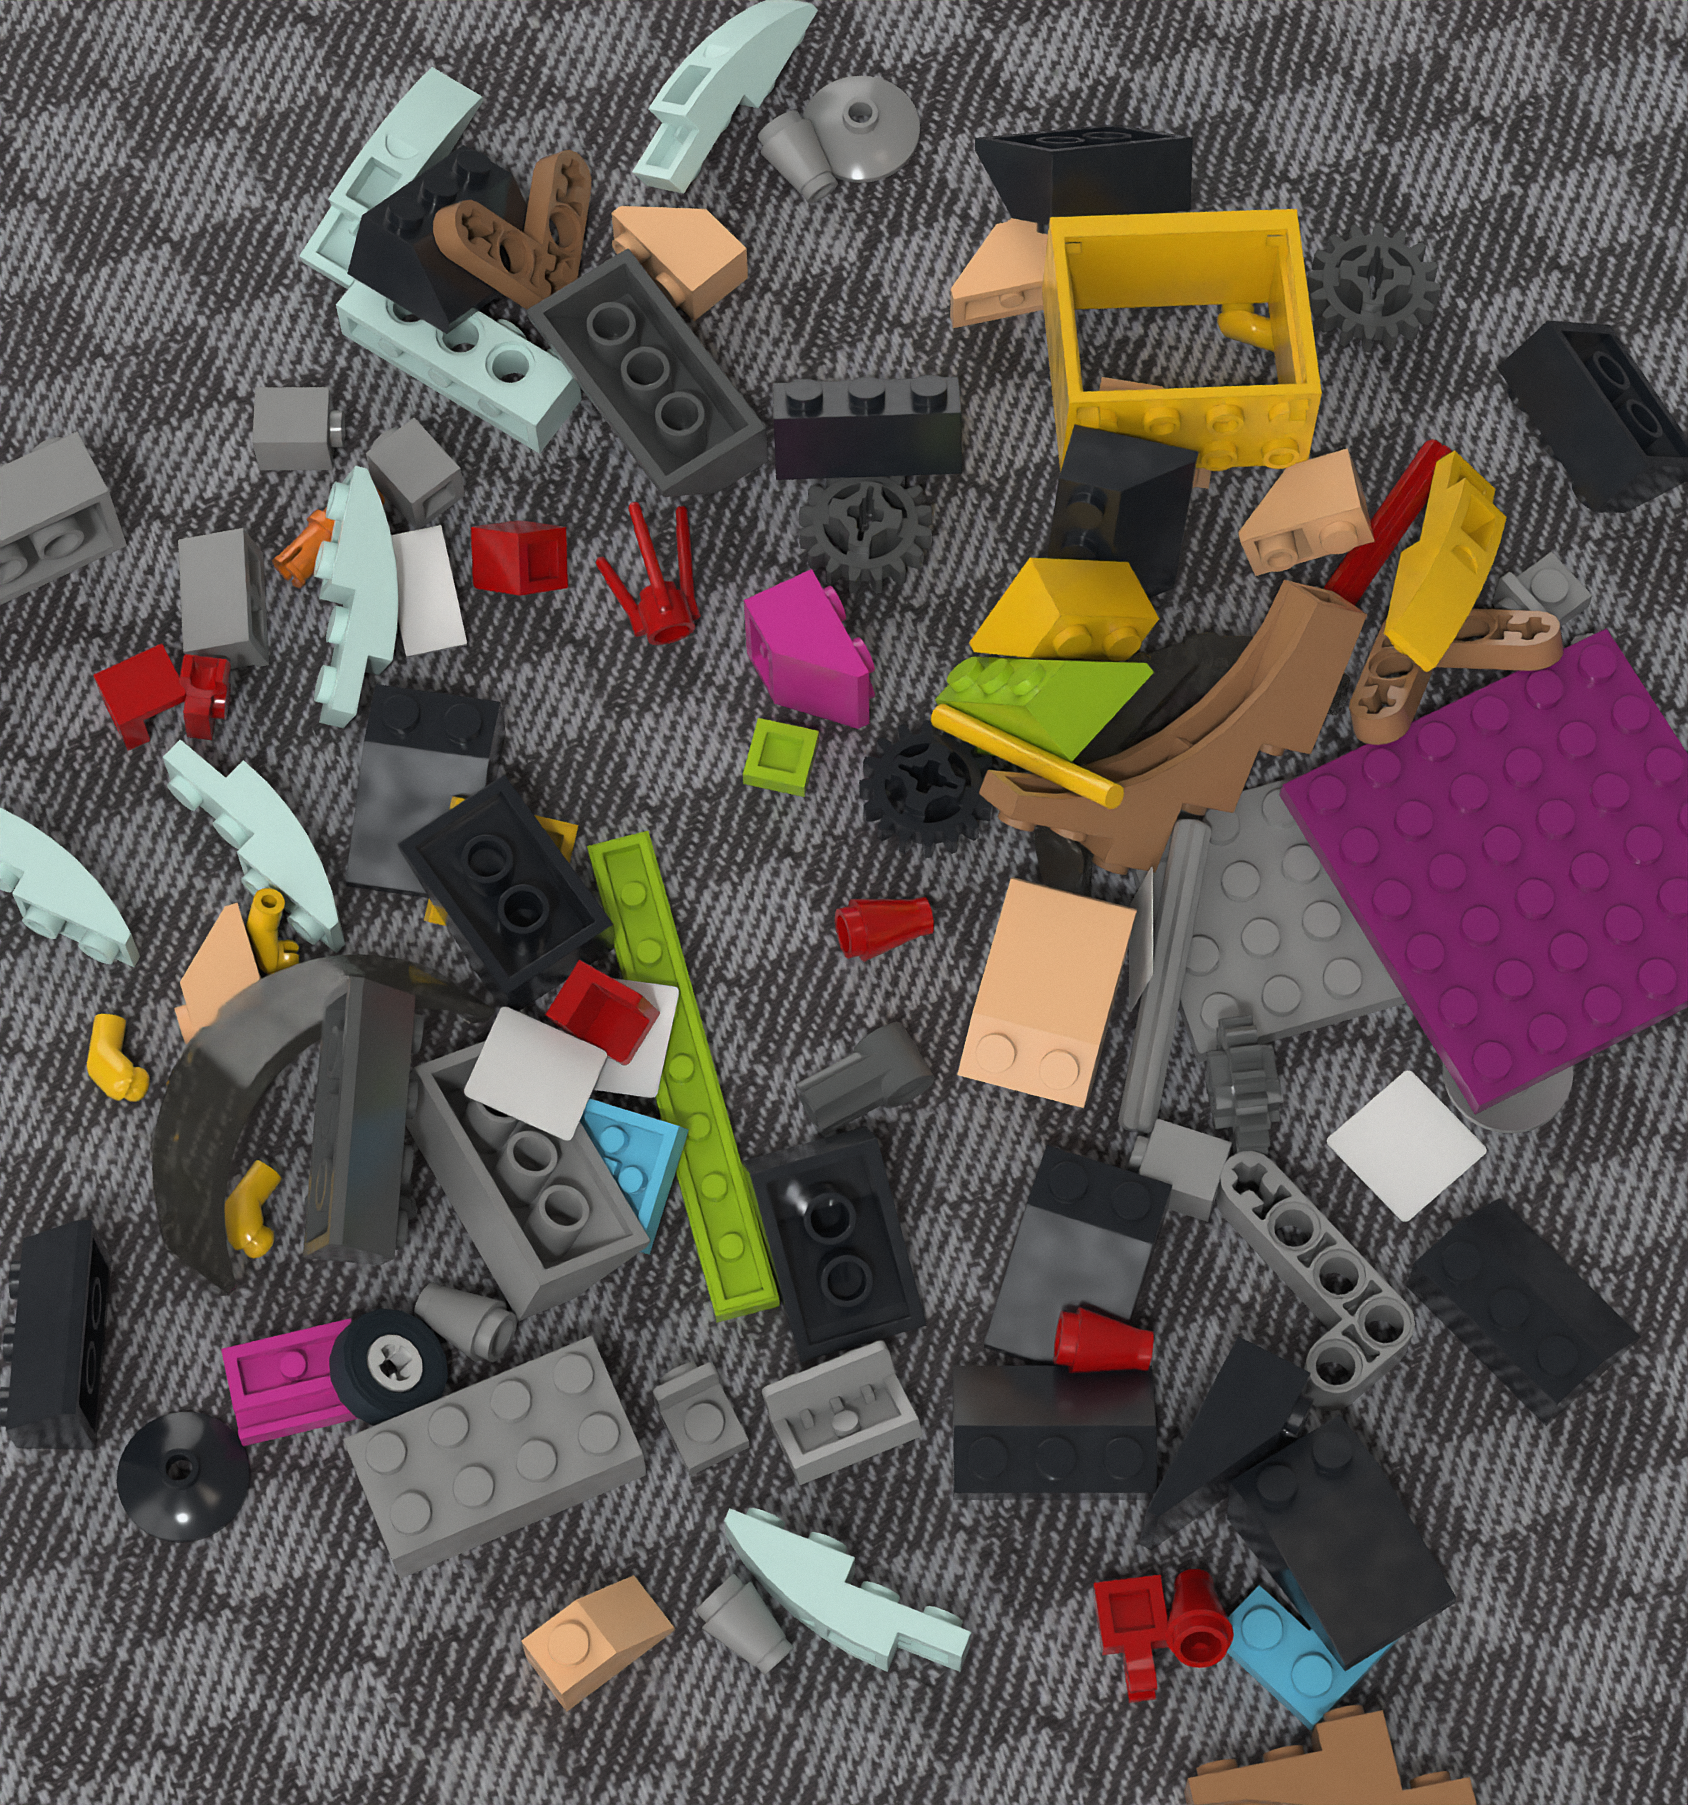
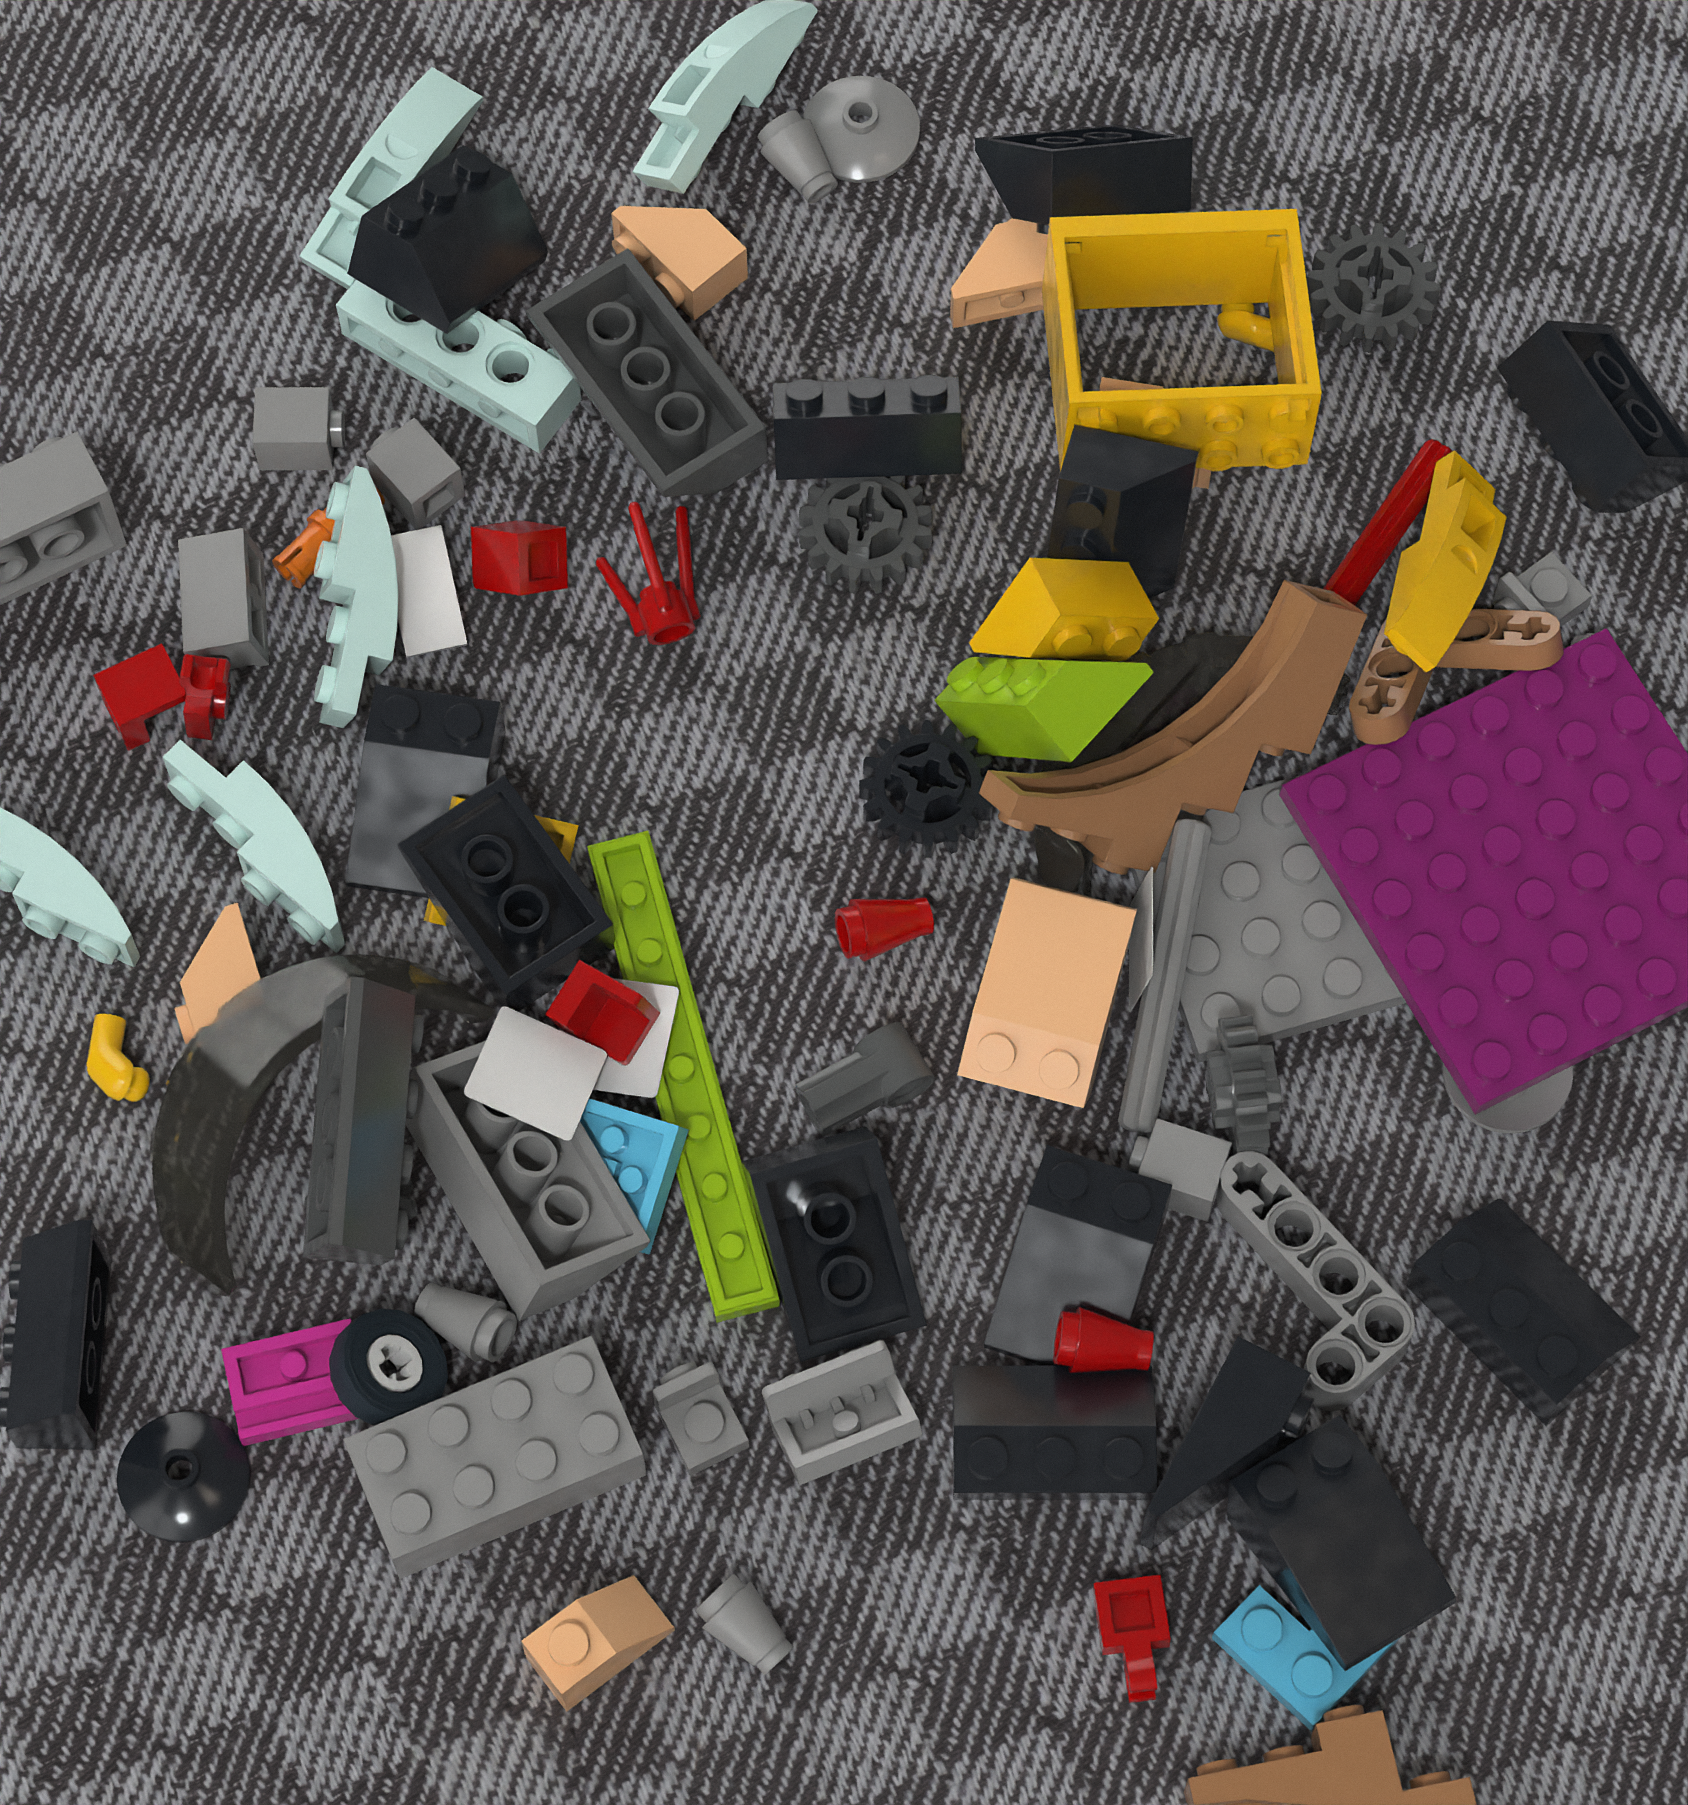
(244, 1211): yellow arm -> none
(262, 931): yellow arm -> none
(537, 264): medium nougat beam -> none
(781, 757): lime plate -> none
(806, 652): dark pink slope -> none
(815, 1587): light aqua slope -> none
(1028, 756): yellow bar -> none
(1197, 1622): red cone -> none
(1308, 515): light nougat slope -> none
(1406, 1146): white sticker -> none

